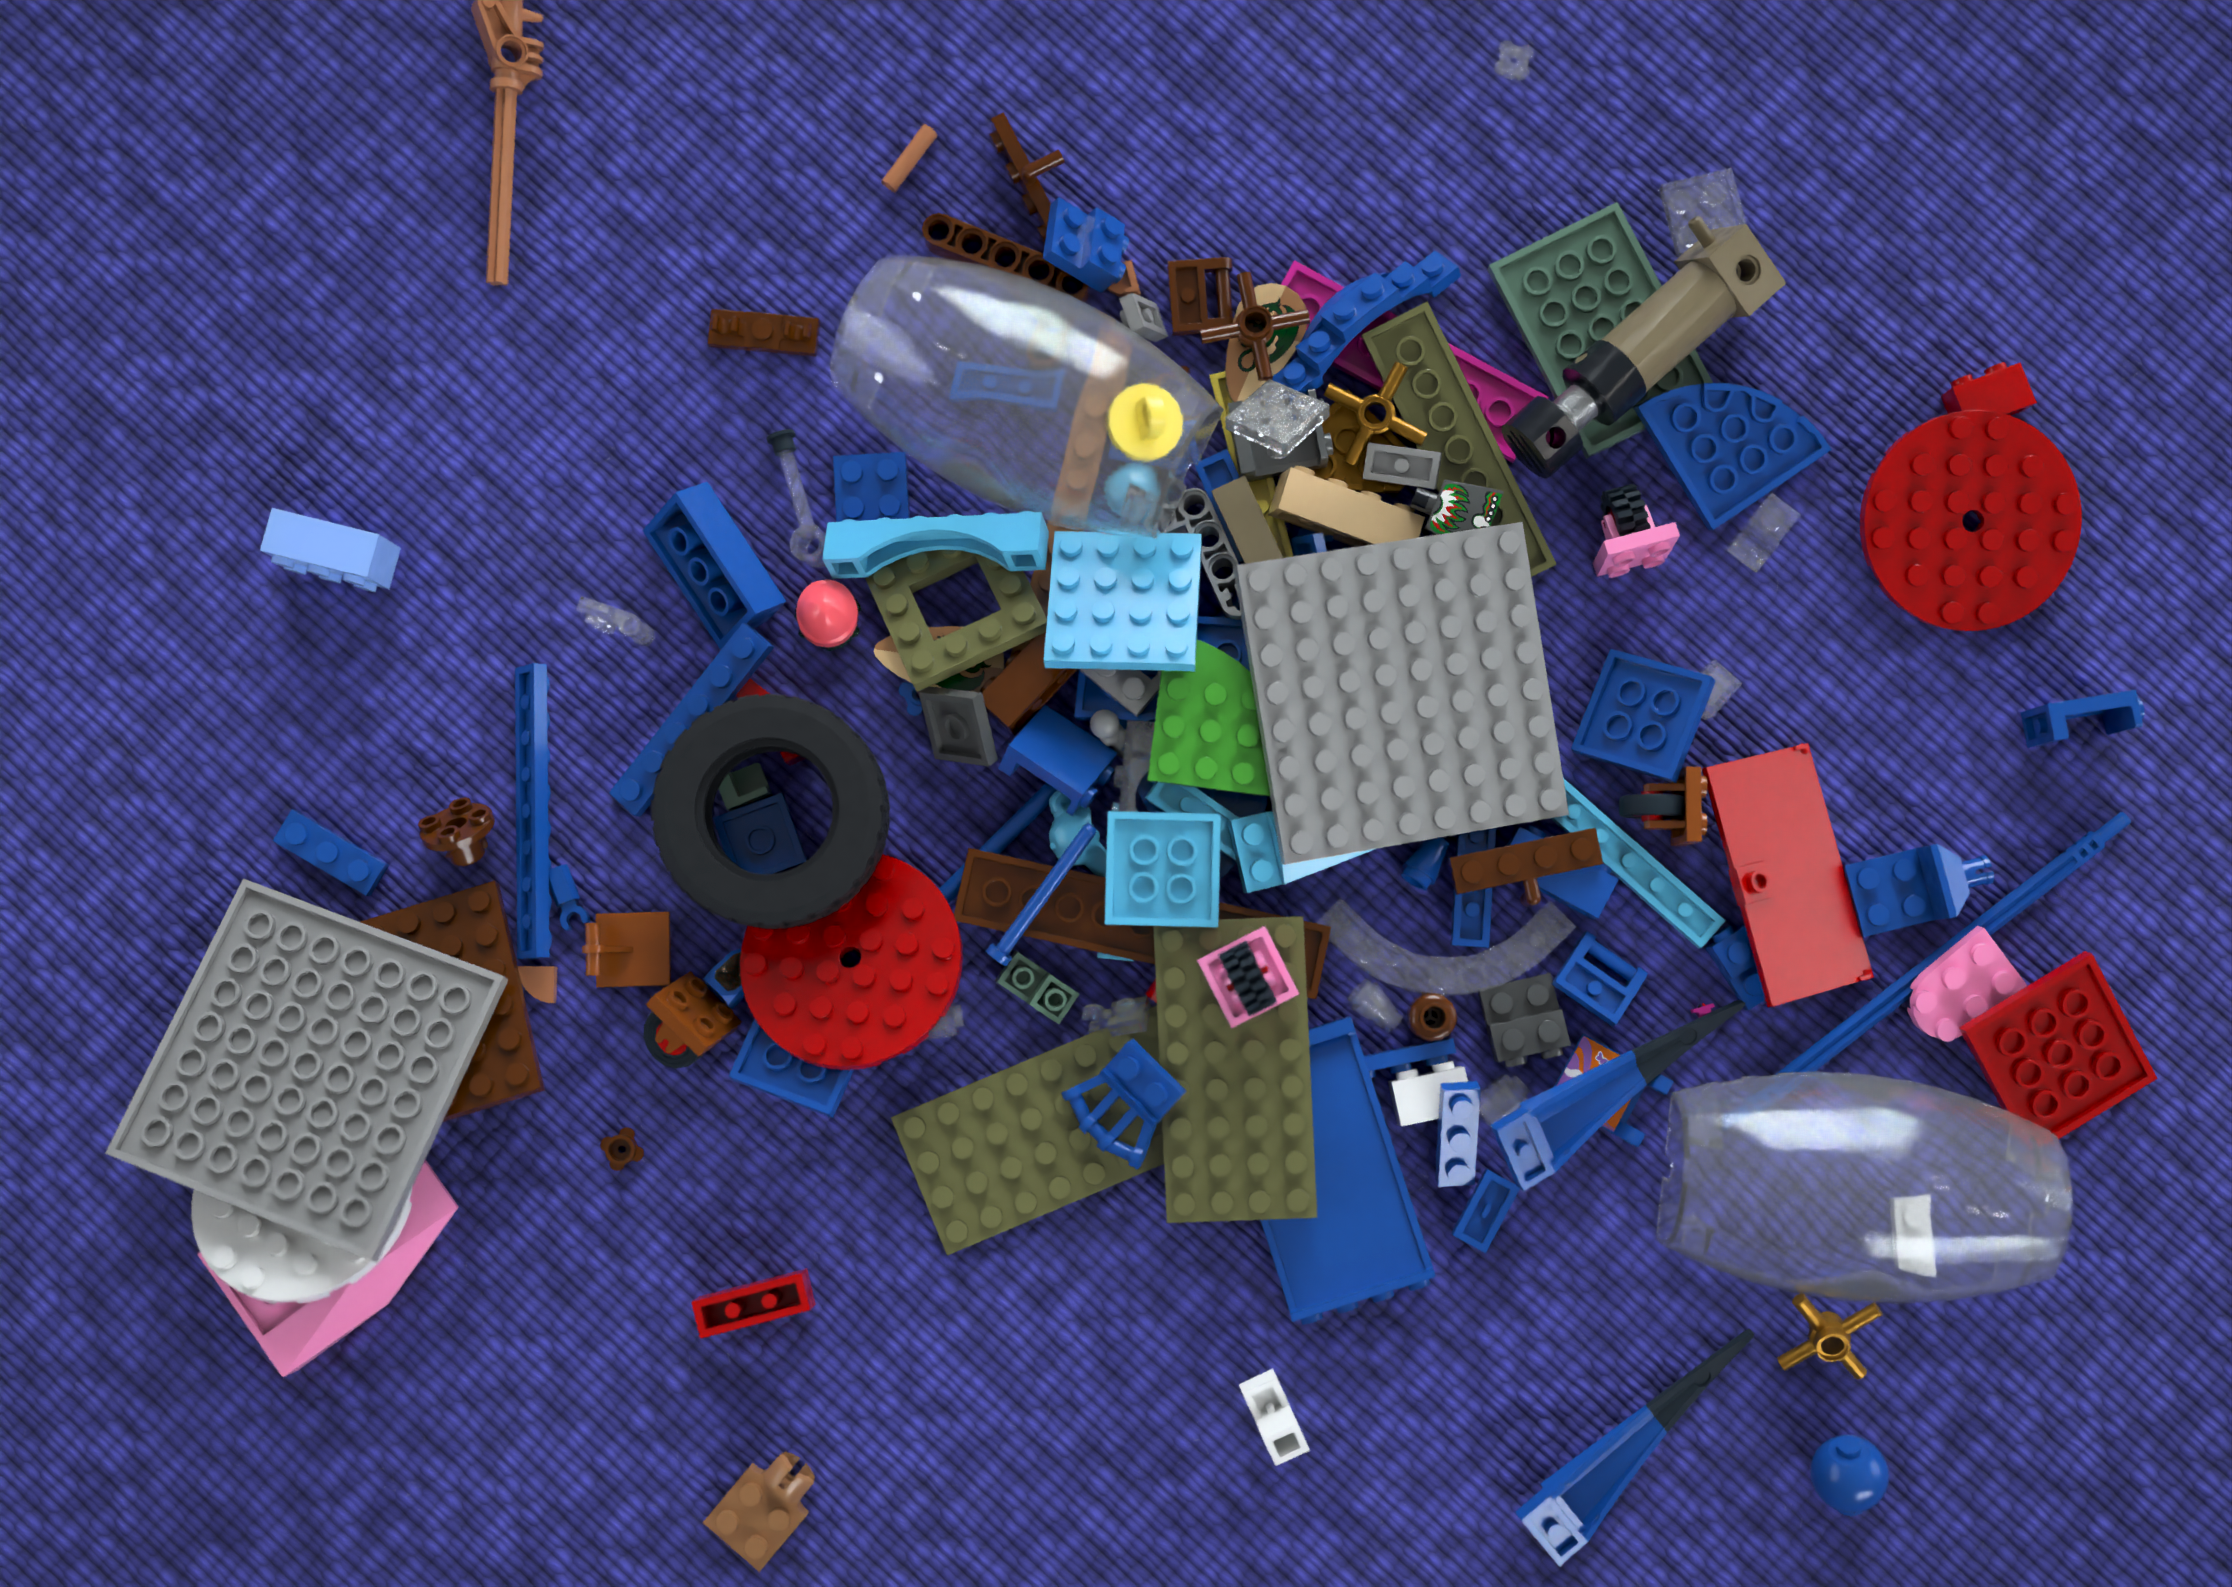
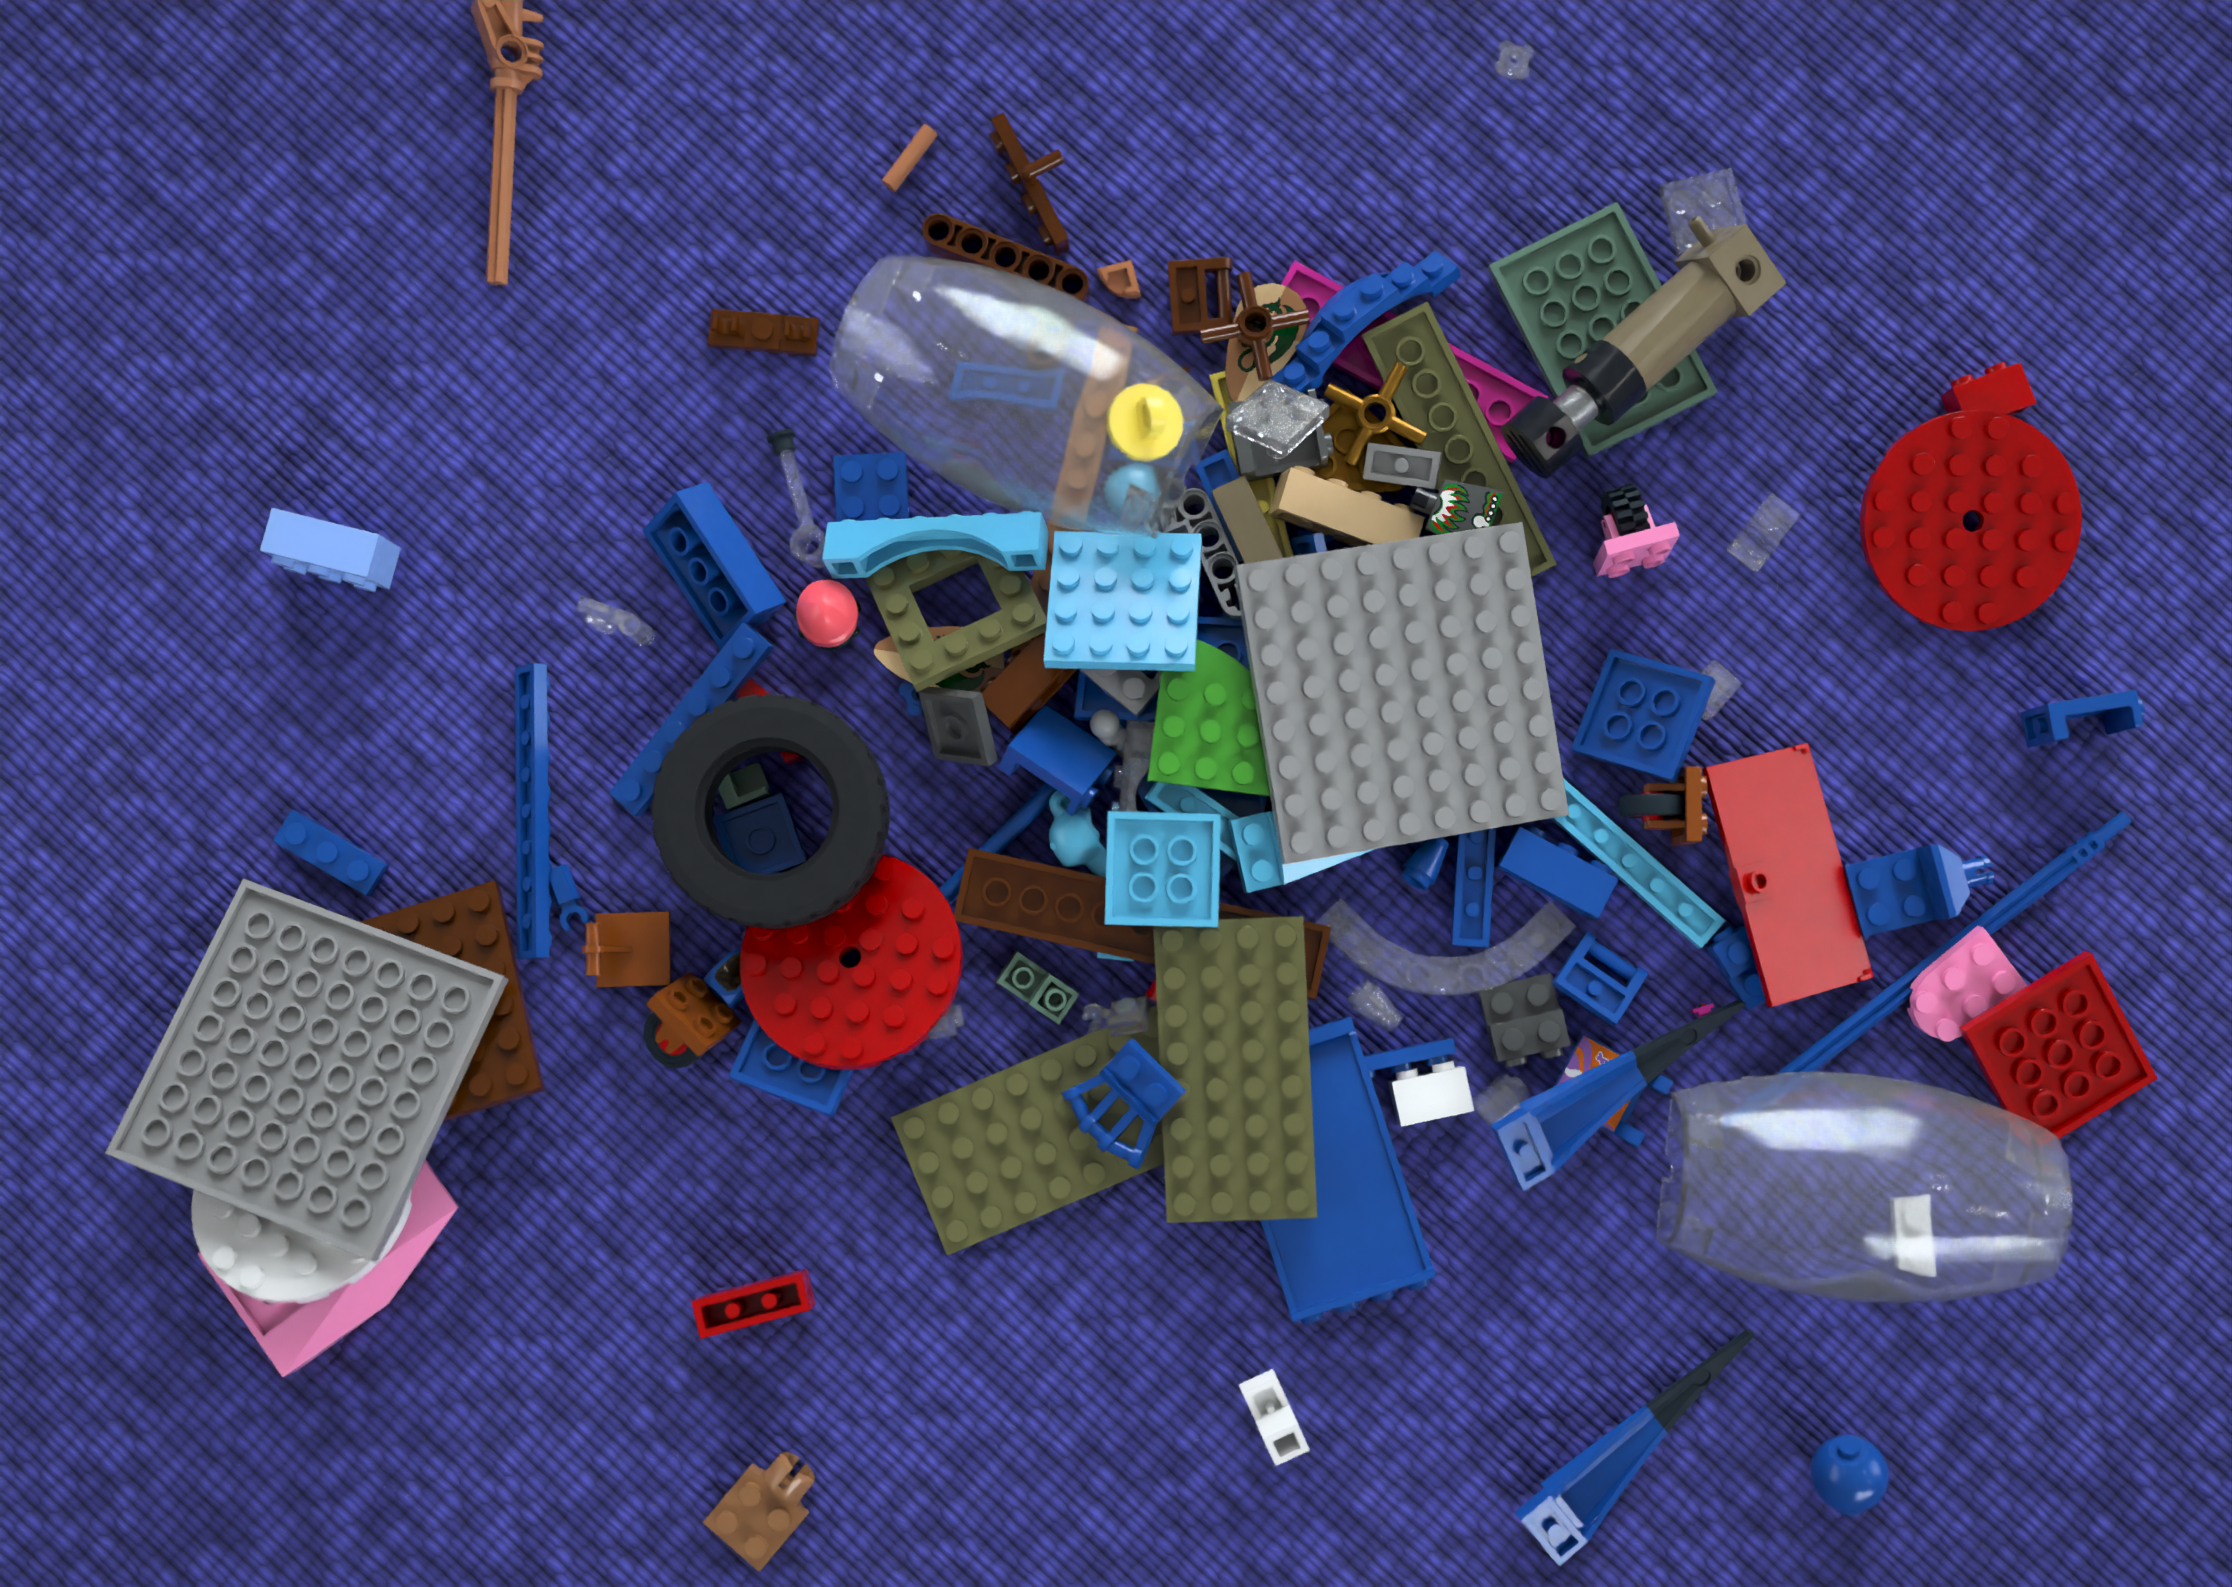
(458, 831): reddish brown plate -> none
(540, 982): nougat tile -> none
(611, 1148): reddish brown plate -> none
(1001, 951): blue bar -> none
(1085, 244): blue plate -> none
(1142, 317): light grey plate -> none
(1248, 976): bright pink plate -> none
(1443, 1023): reddish brown head -> none
(1457, 1133): plate -> none
(1485, 1210): blue plate -> none
(1526, 863): reddish brown plate -> none
(1729, 444): blue plate -> none
(1829, 1336): pearl gold bar -> none

